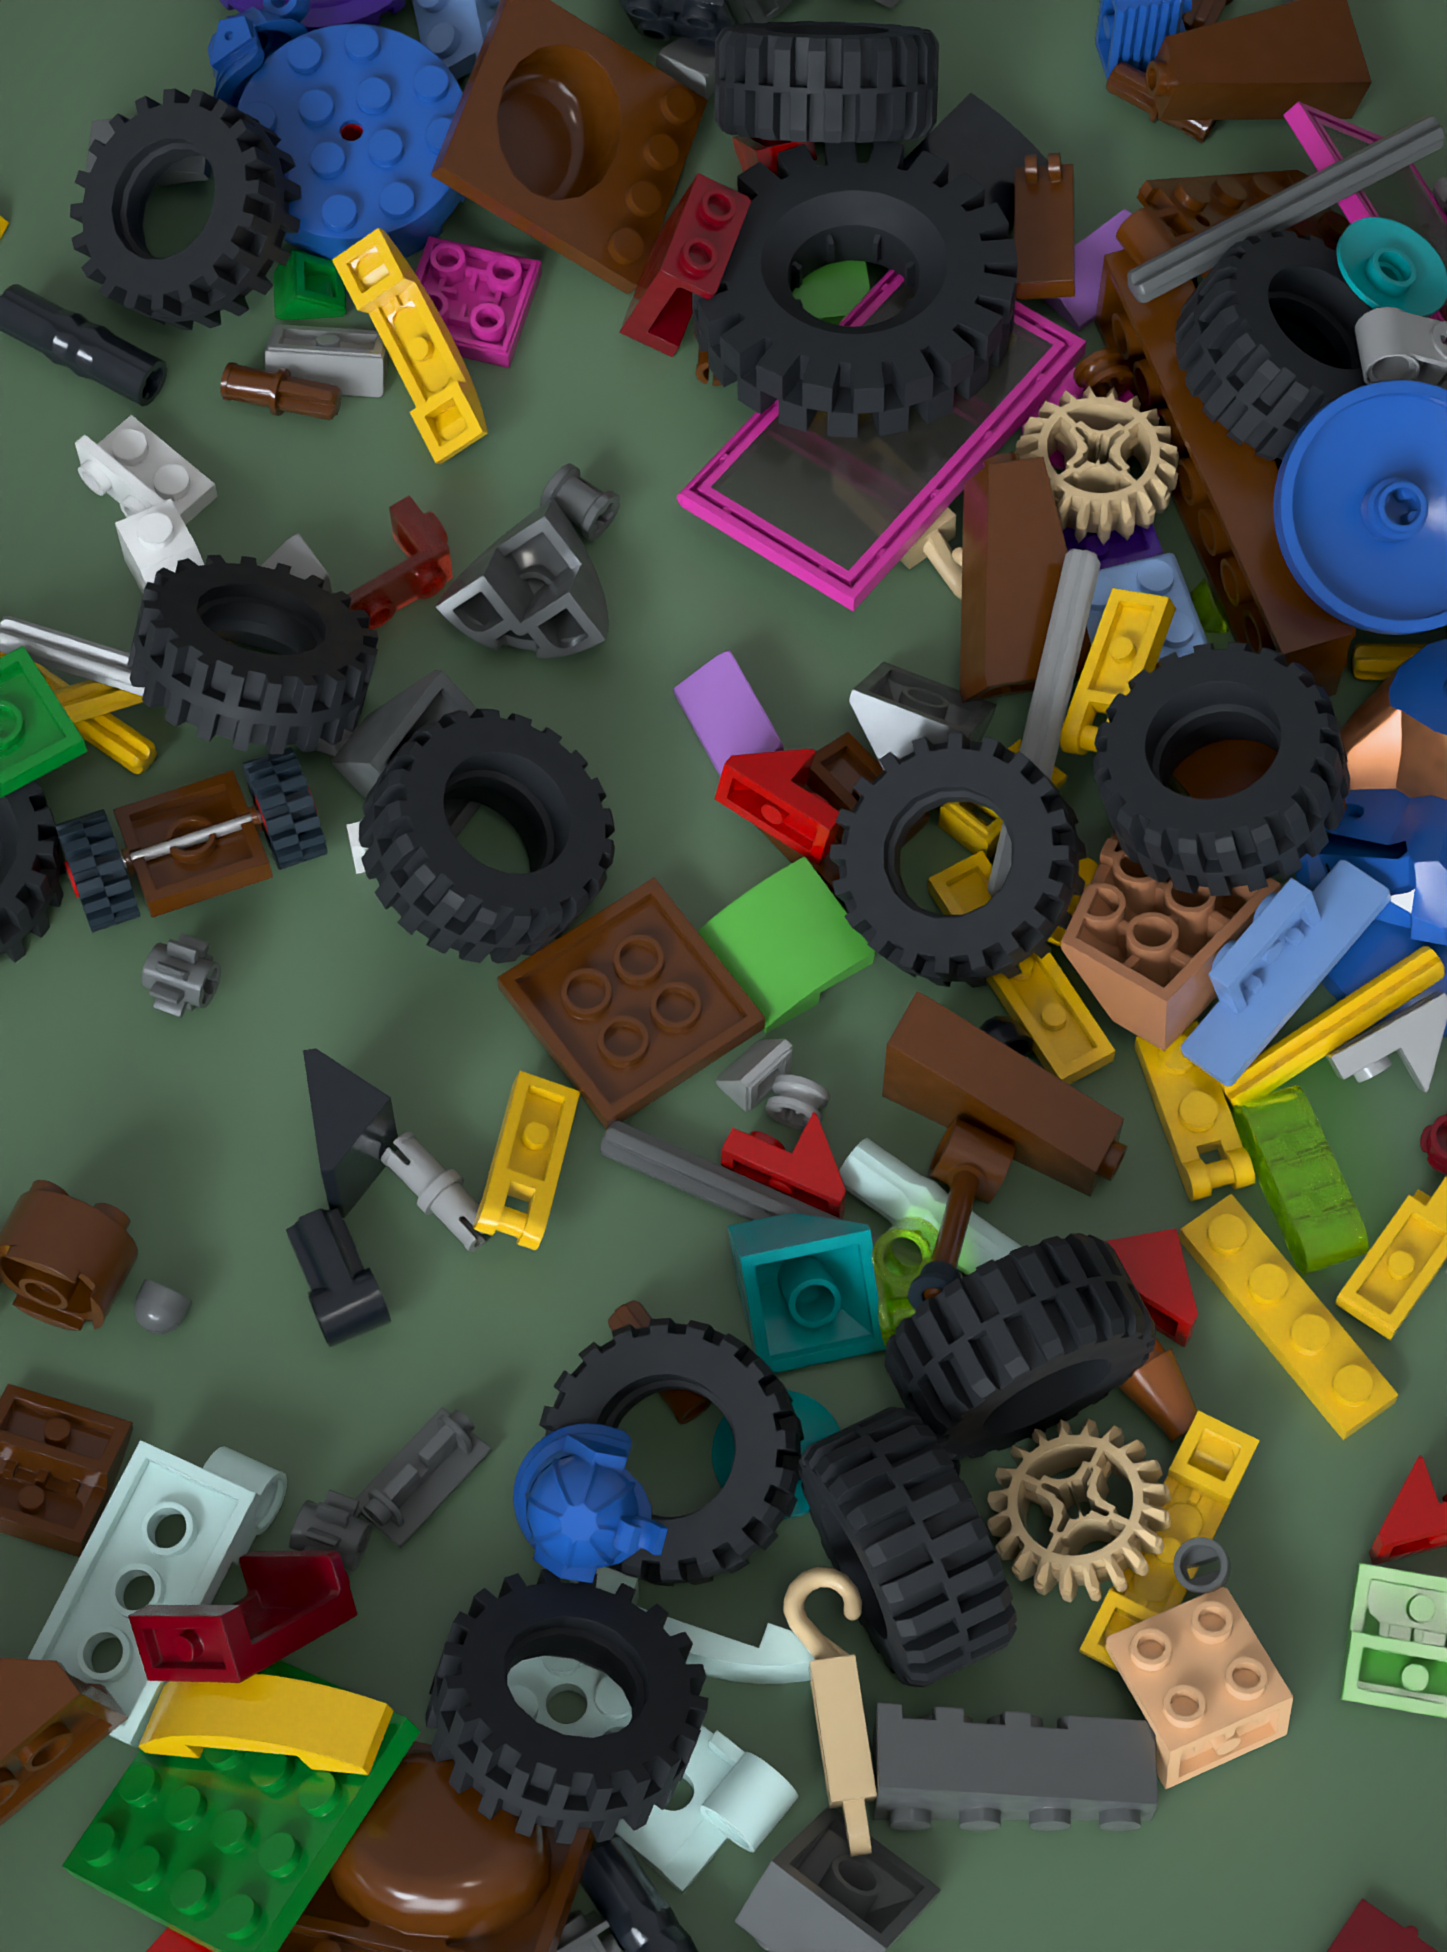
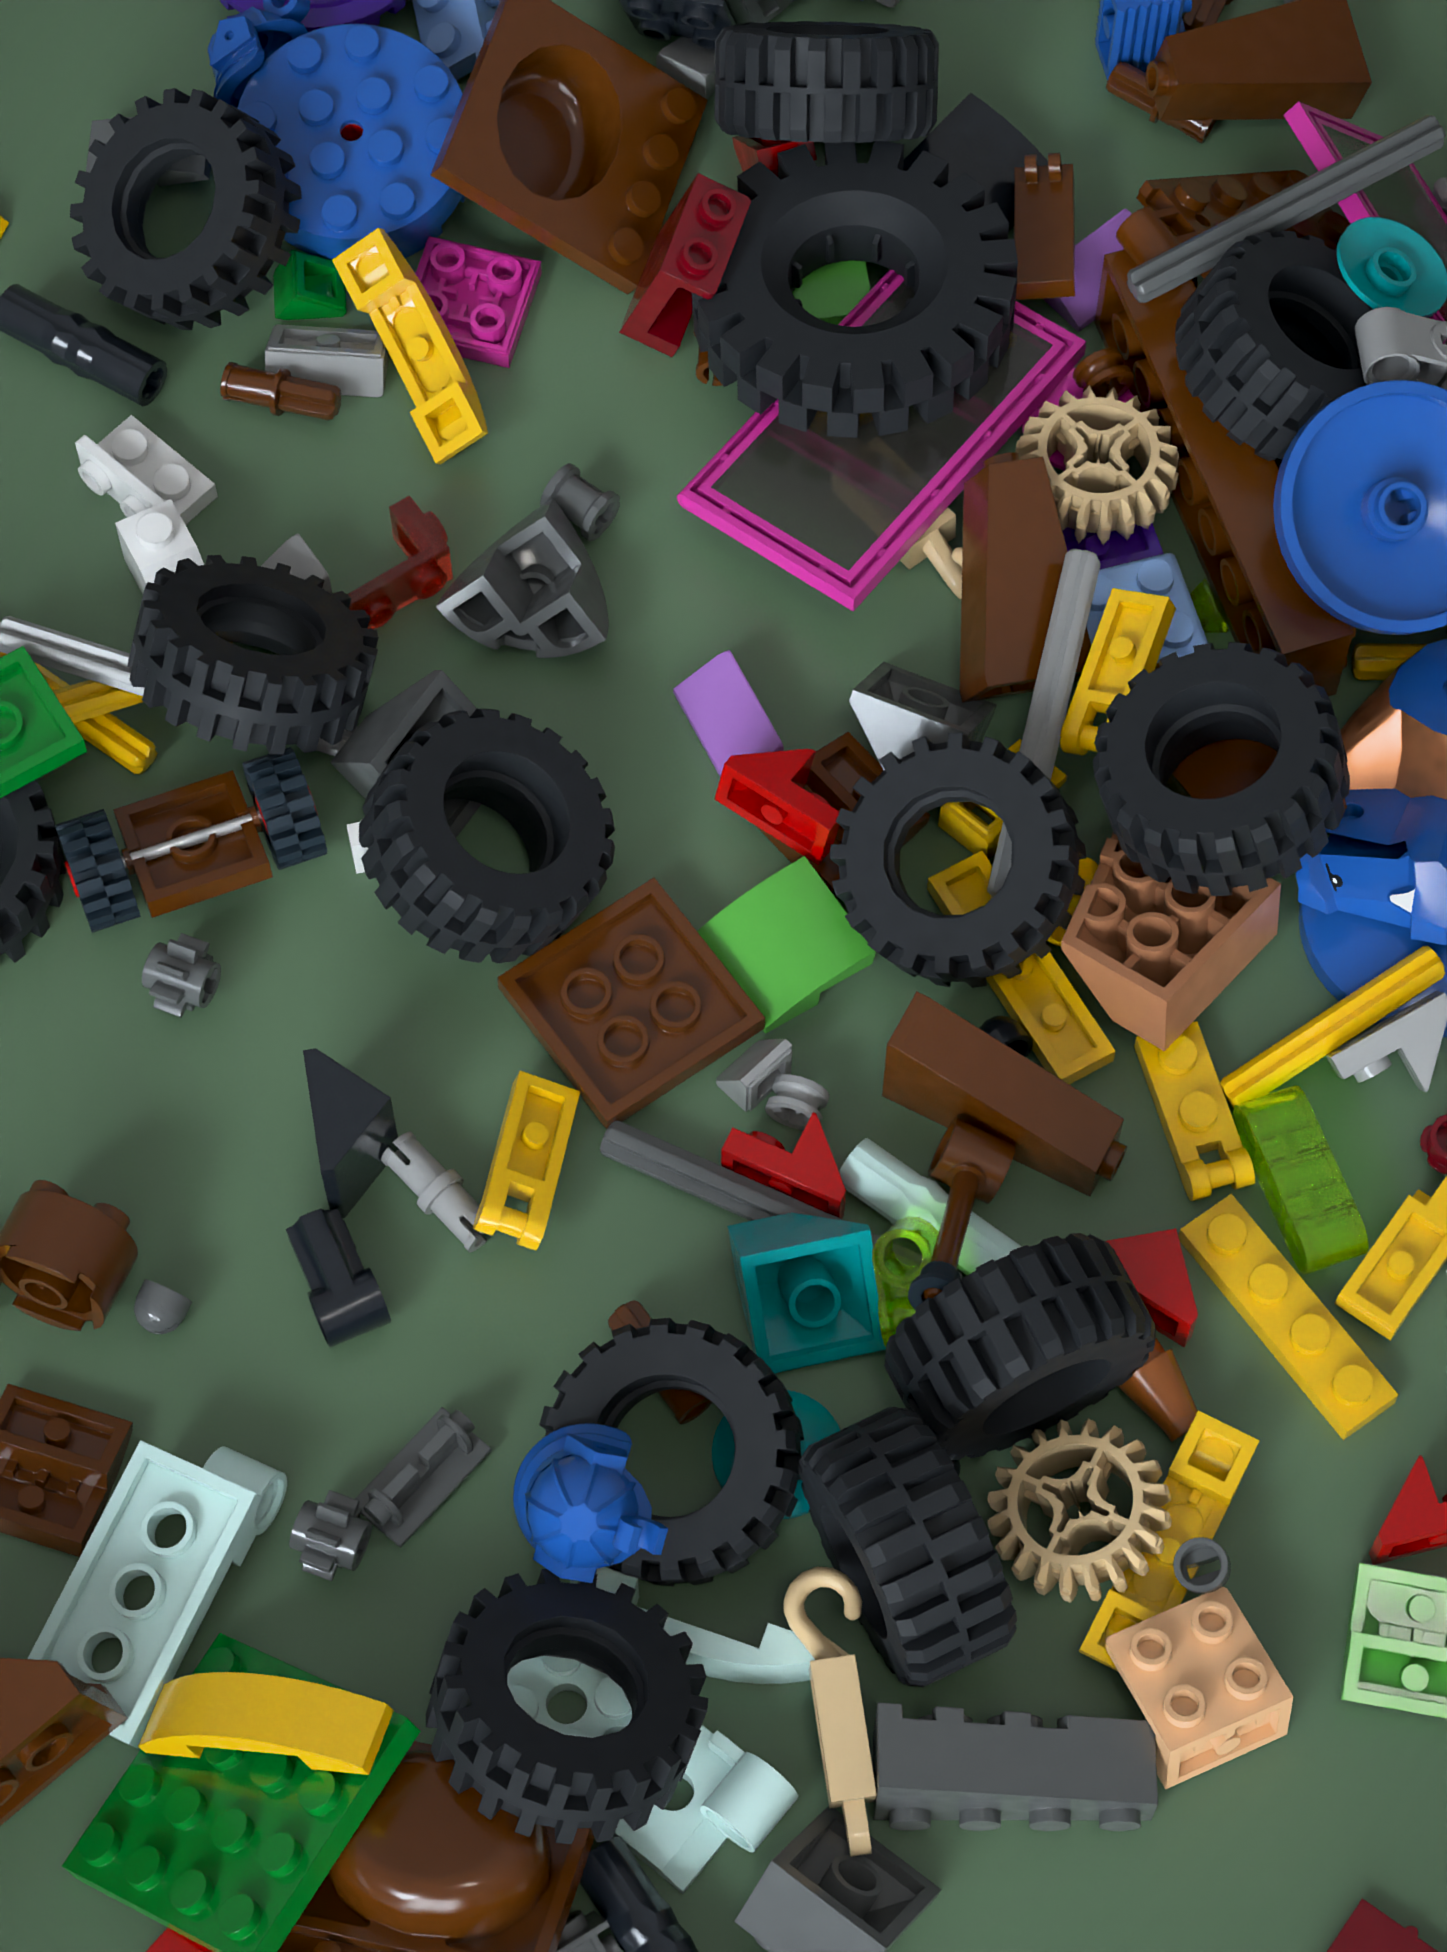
(286, 1606): dark red panel -> none
(1279, 964): medium blue bracket -> none

